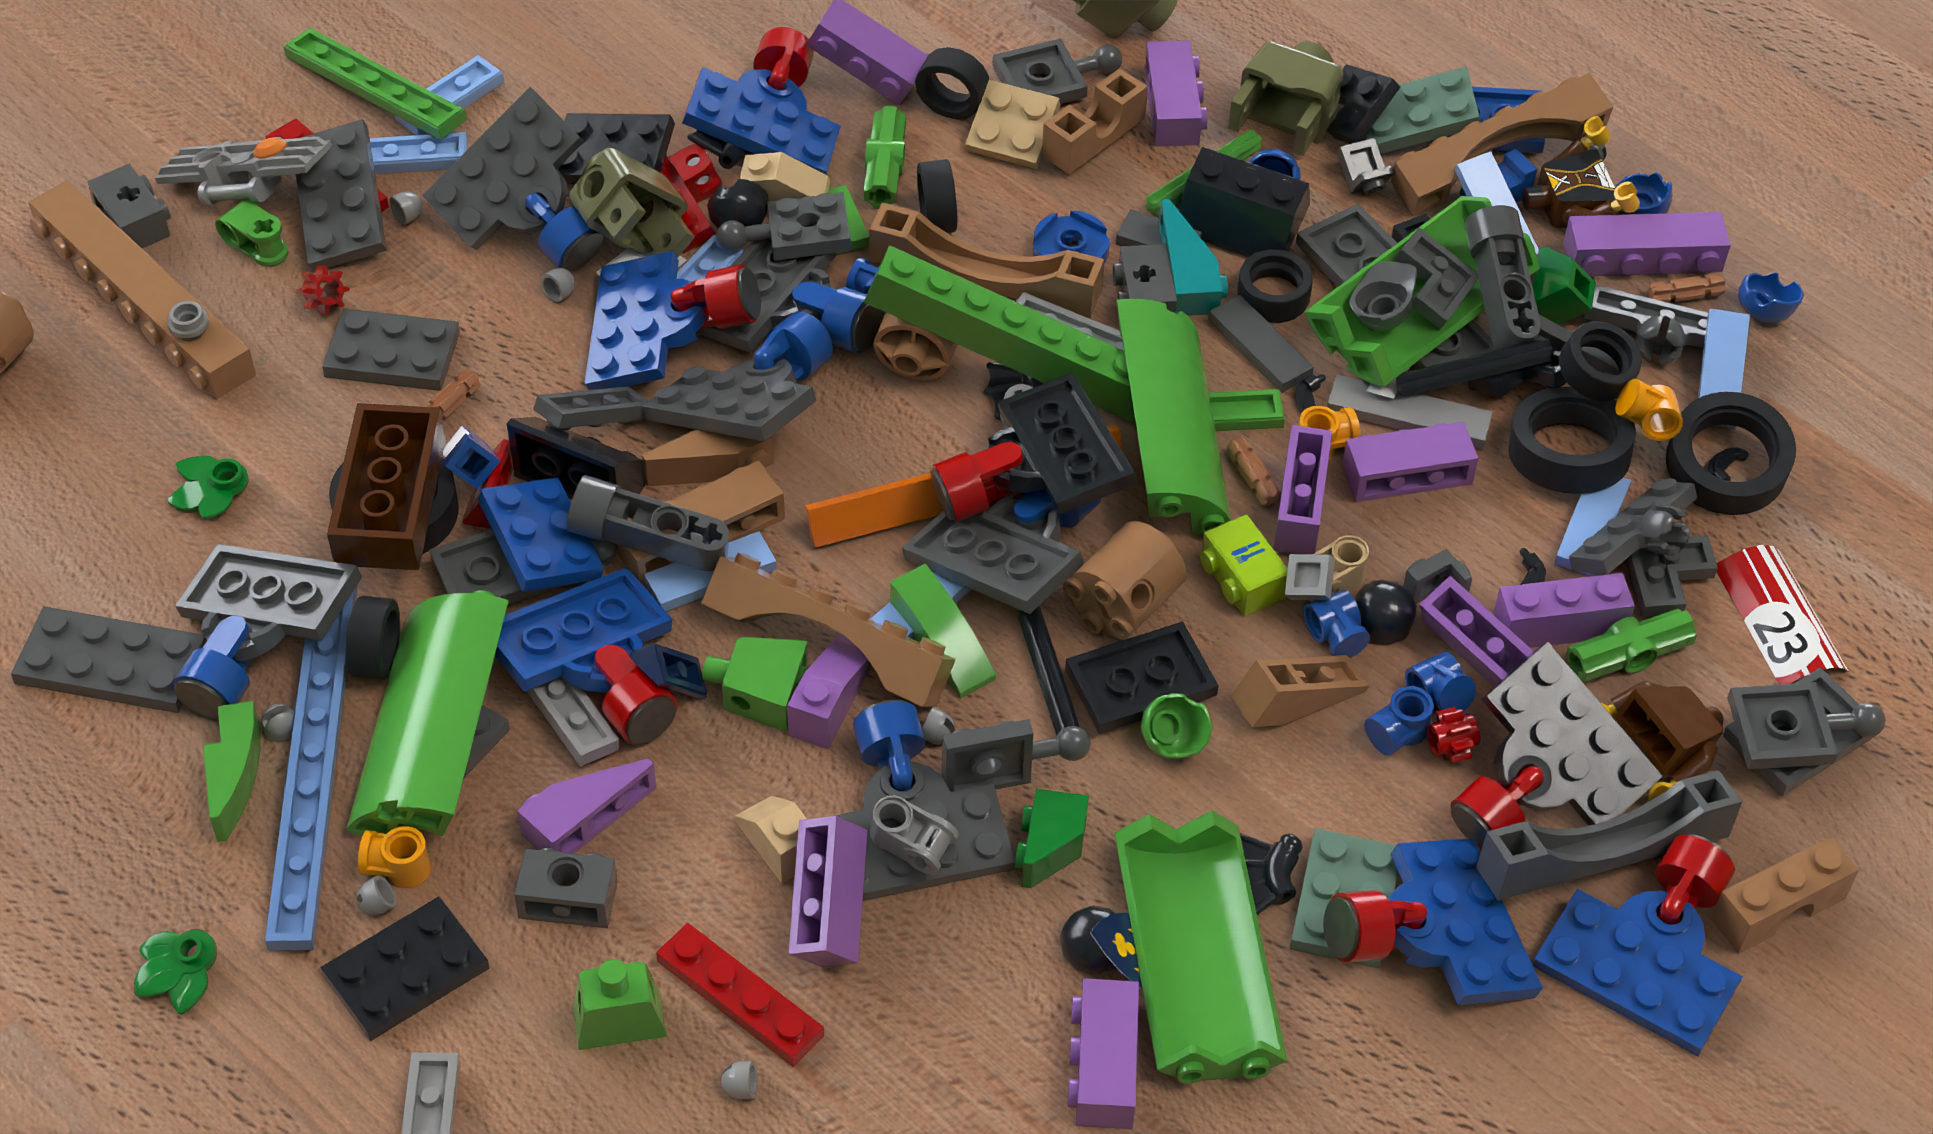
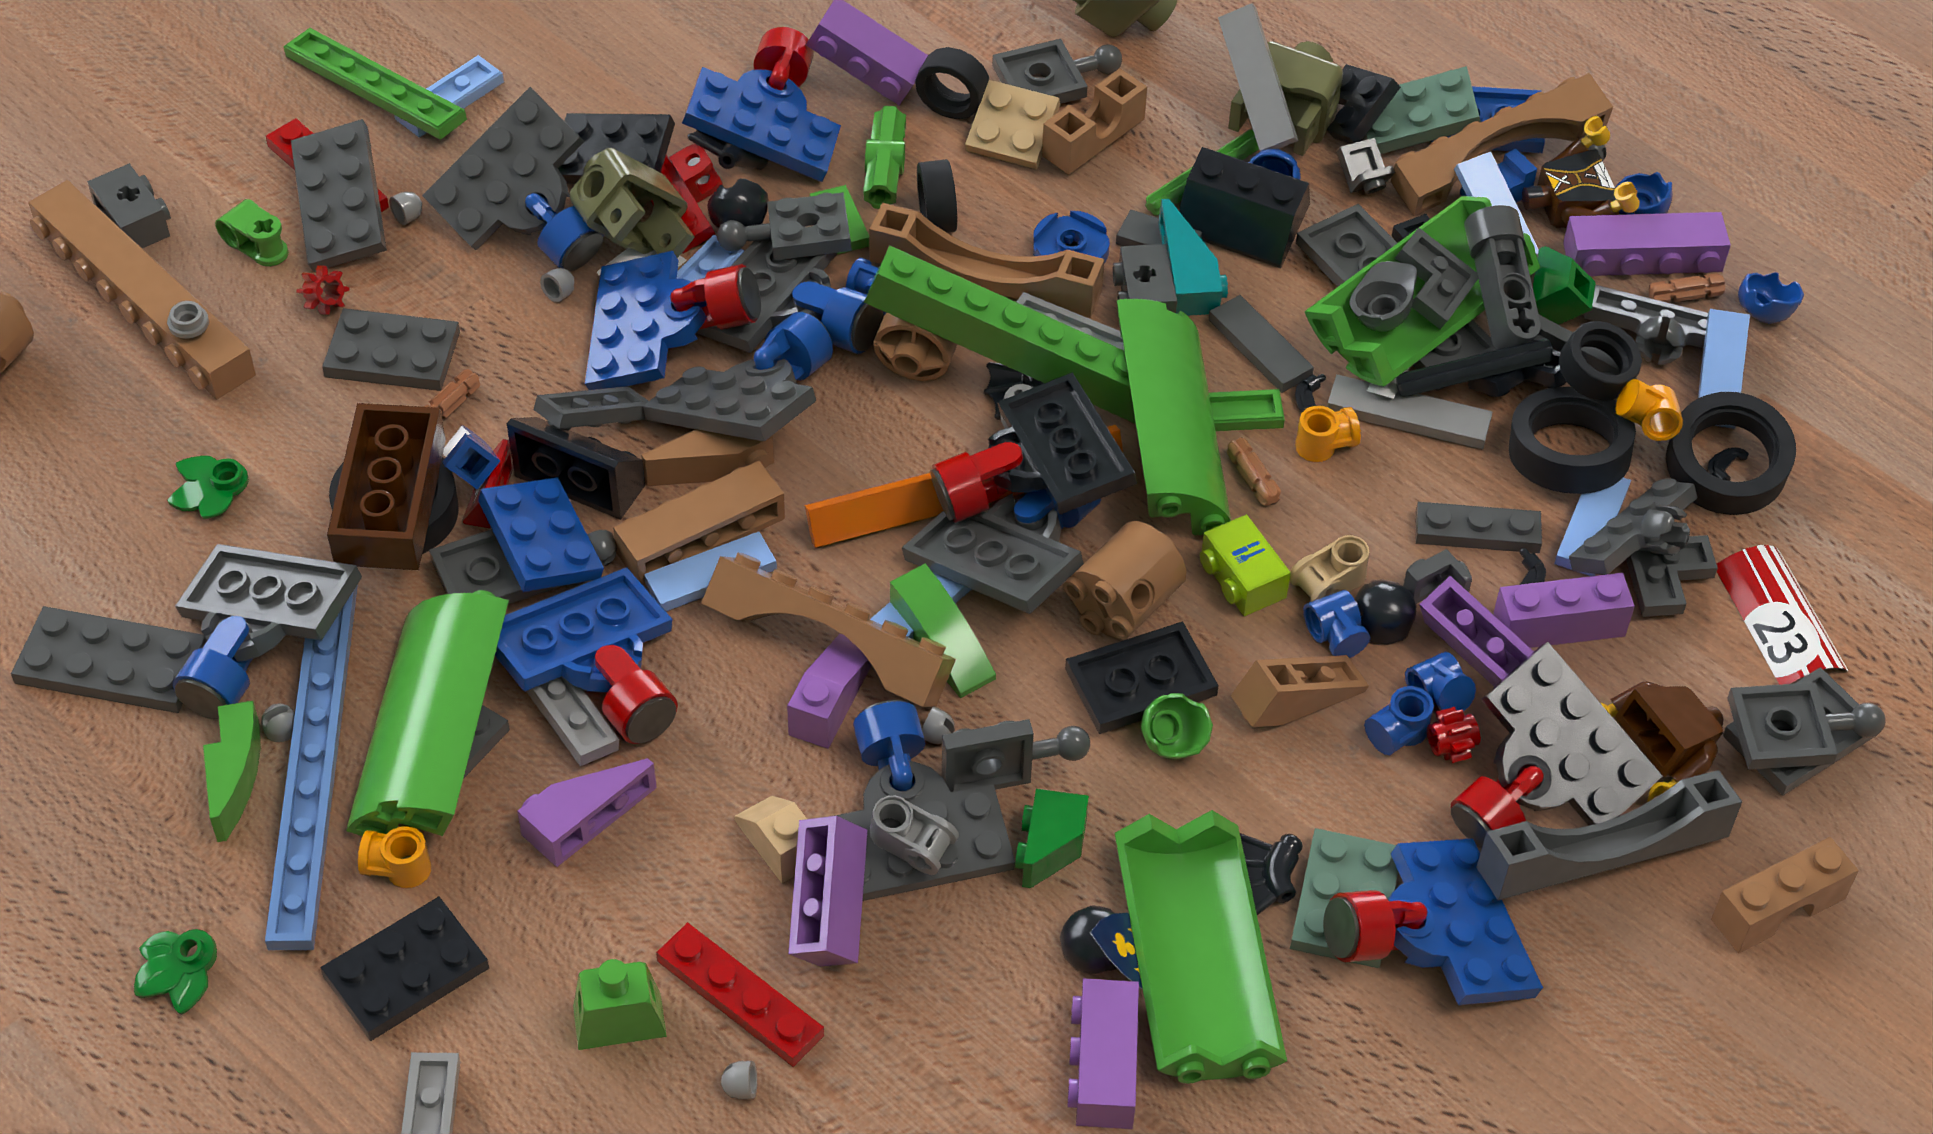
(226, 166): light grey piece -> none
(372, 637): black tyre -> none
(376, 896): light grey hinge -> none
(417, 152): light blue tile -> none
(583, 903): dark grey brick -> none
(602, 513): dark grey beam -> none
(671, 669): dark blue slope -> none
(760, 677): bright green torso -> none
(784, 176): tan slope -> none
(1048, 670): black axle -> none
(1174, 93): medium lavender brick -> none
(1257, 78): none -> light grey tile
(1282, 265): black tyre -> none
(1302, 490): medium lavender brick -> none
(1309, 577): light grey plate -> none
(1409, 461): medium lavender brick -> none
(1478, 527): none -> dark grey plate
(1631, 644): bright green piece -> none
(1649, 950): blue plate -> none

